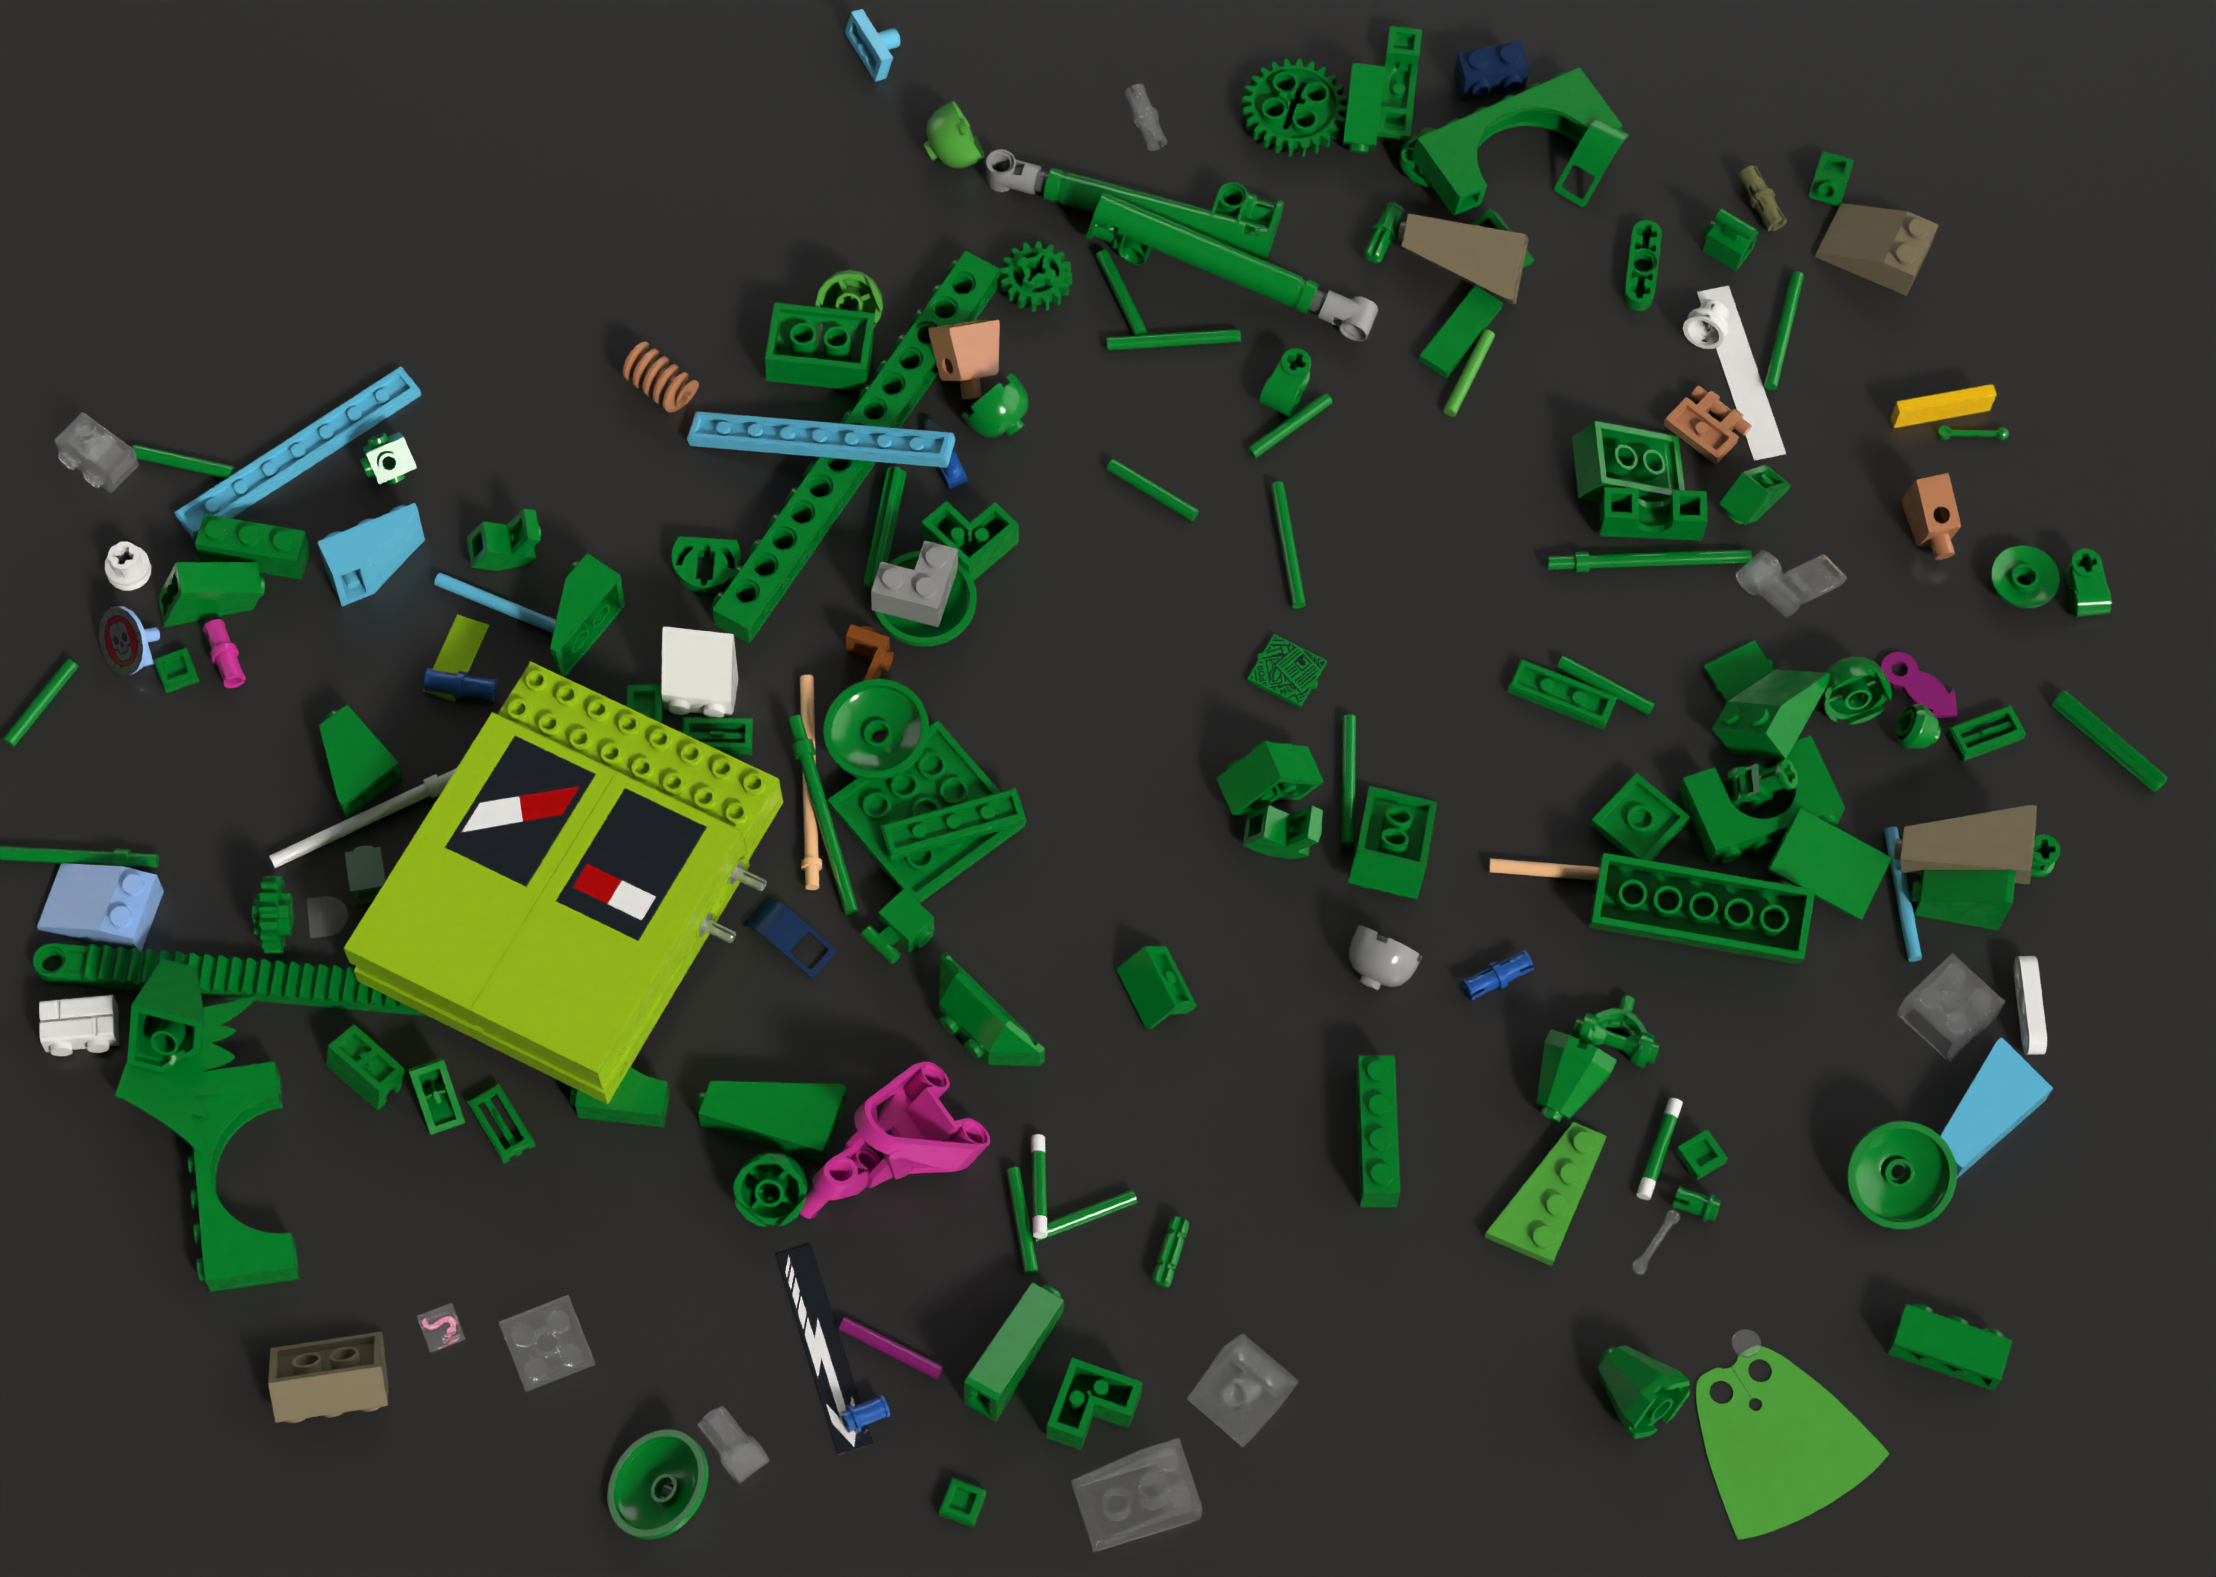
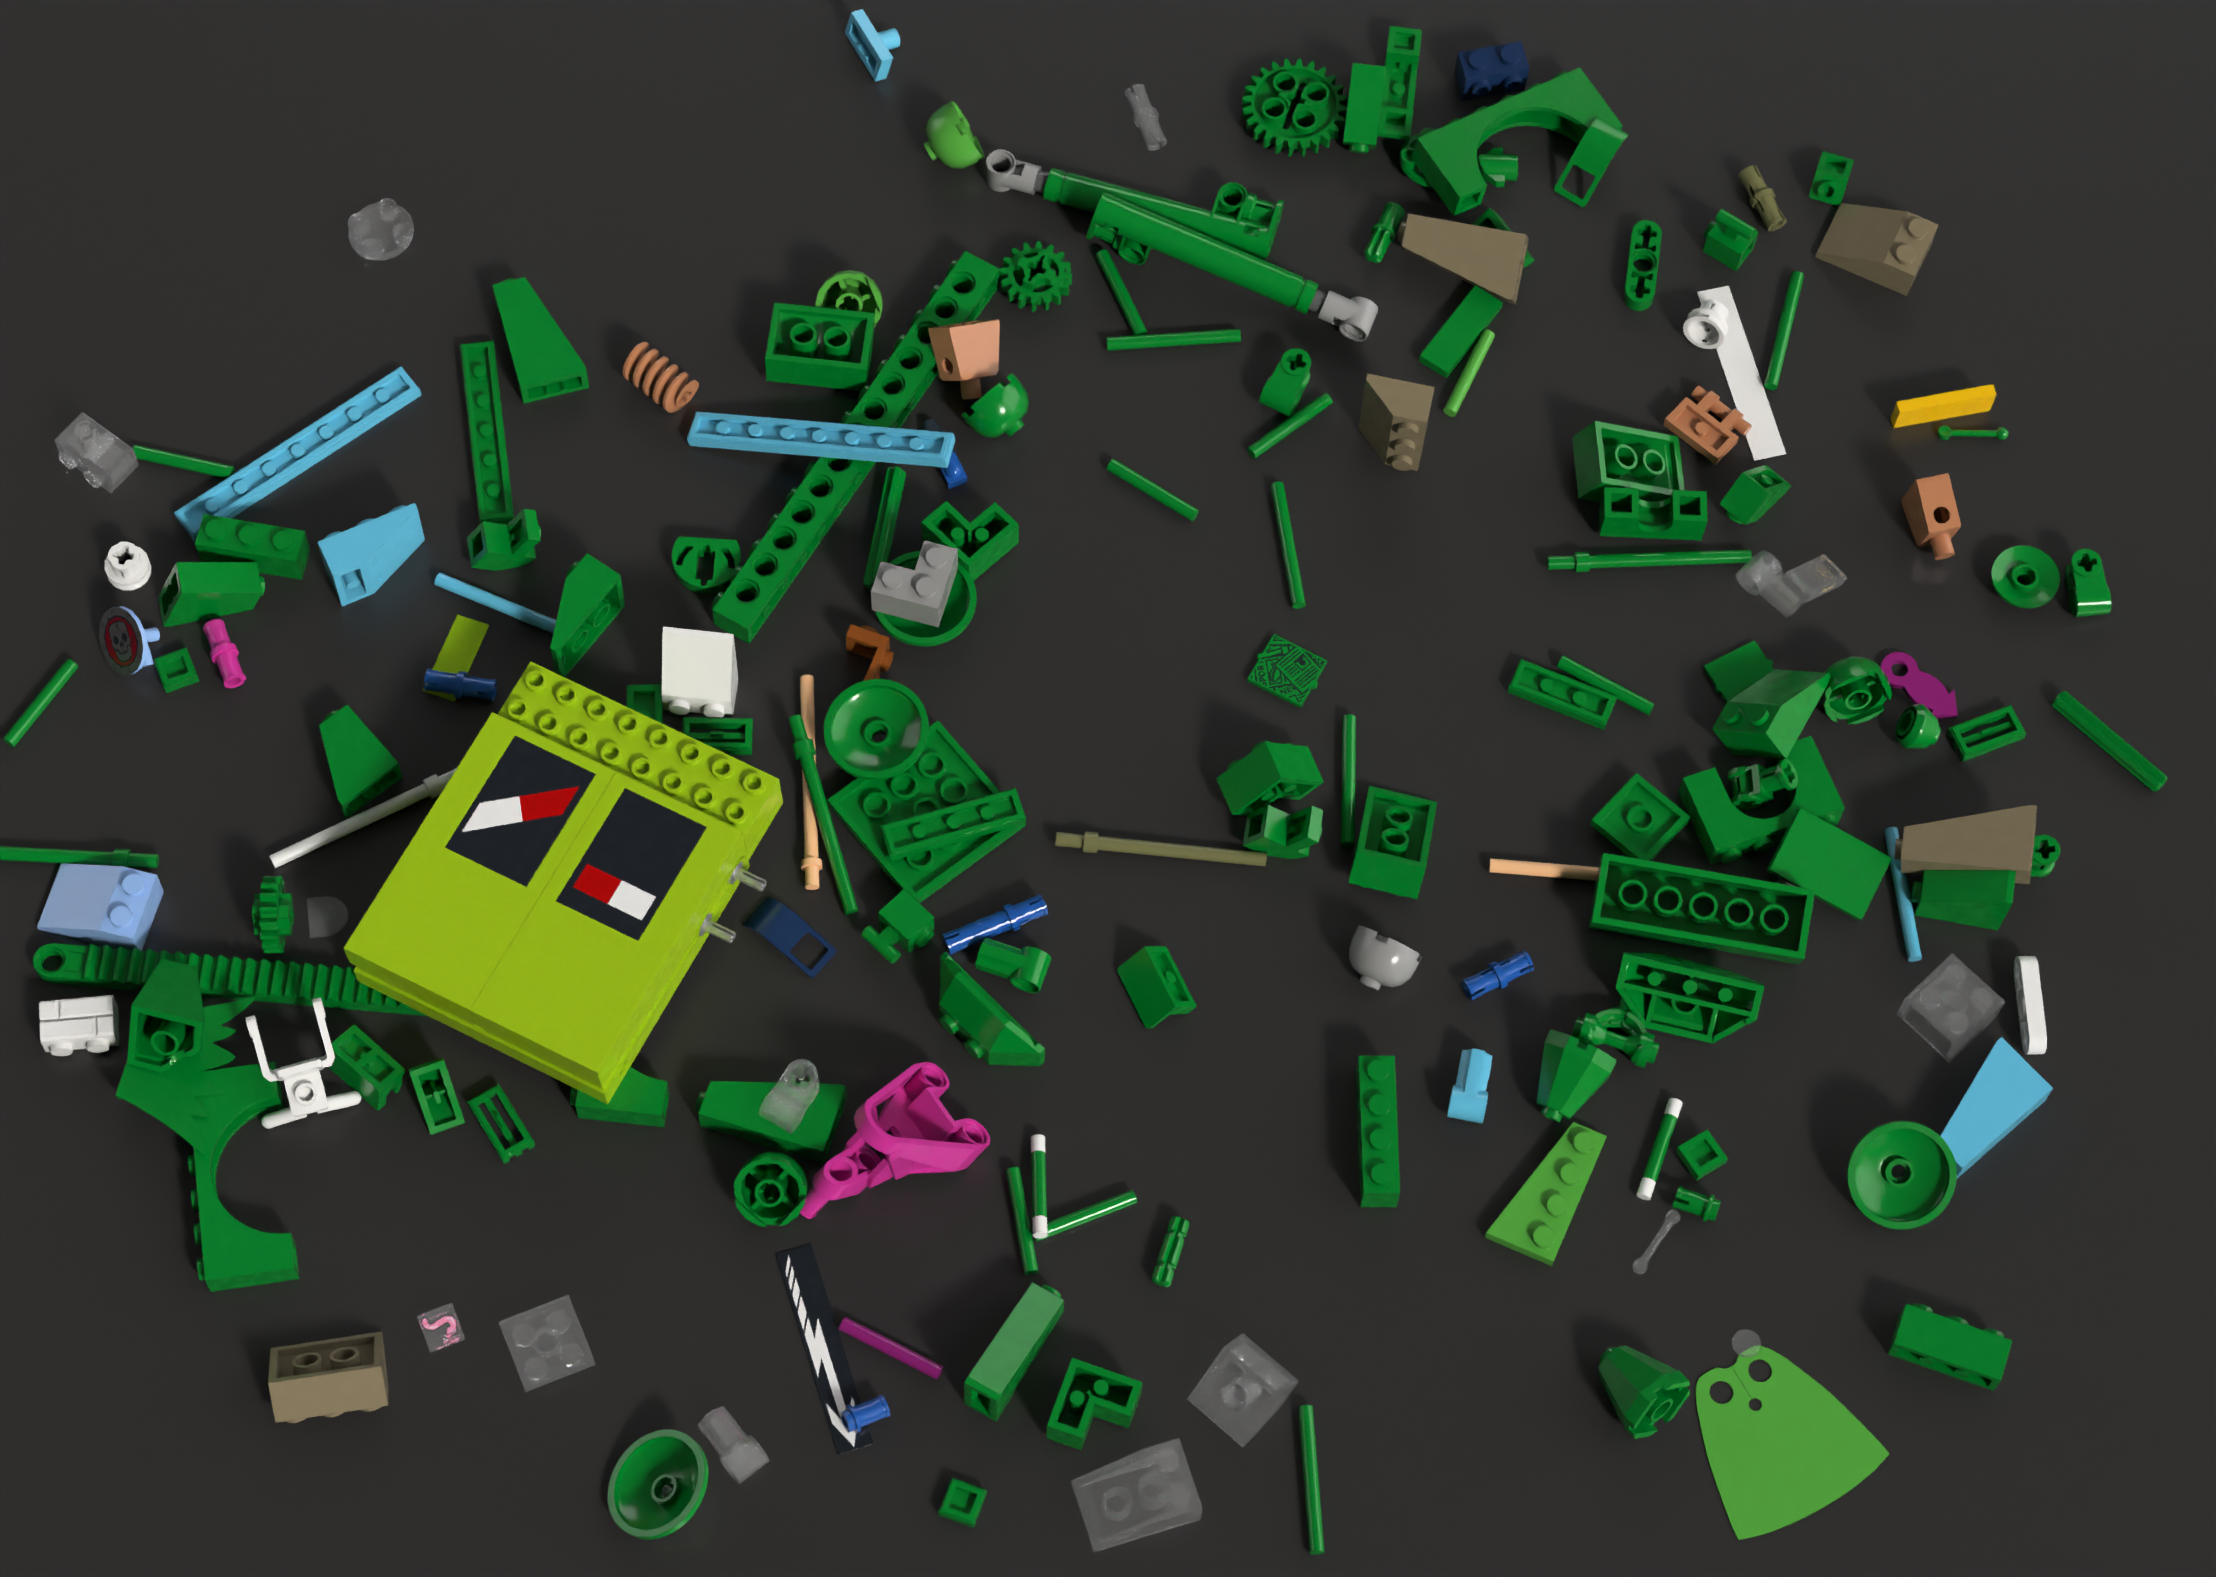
(302, 1079): none -> white piece
(365, 873): sand green brick -> none
(380, 230): none -> clear dish
(398, 463): brick -> none
(487, 432): none -> green tile
(538, 348): none -> green slope
(789, 1101): none -> clear piece
(987, 927): none -> blue pin
(1023, 967): none -> green piece
(1092, 842): none -> olive bar
(1311, 1479): none -> green bar
(1395, 419): none -> dark tan slope
(1469, 1094): none -> medium azure piece
(1498, 167): none -> green piece
(1687, 996): none -> green wedge

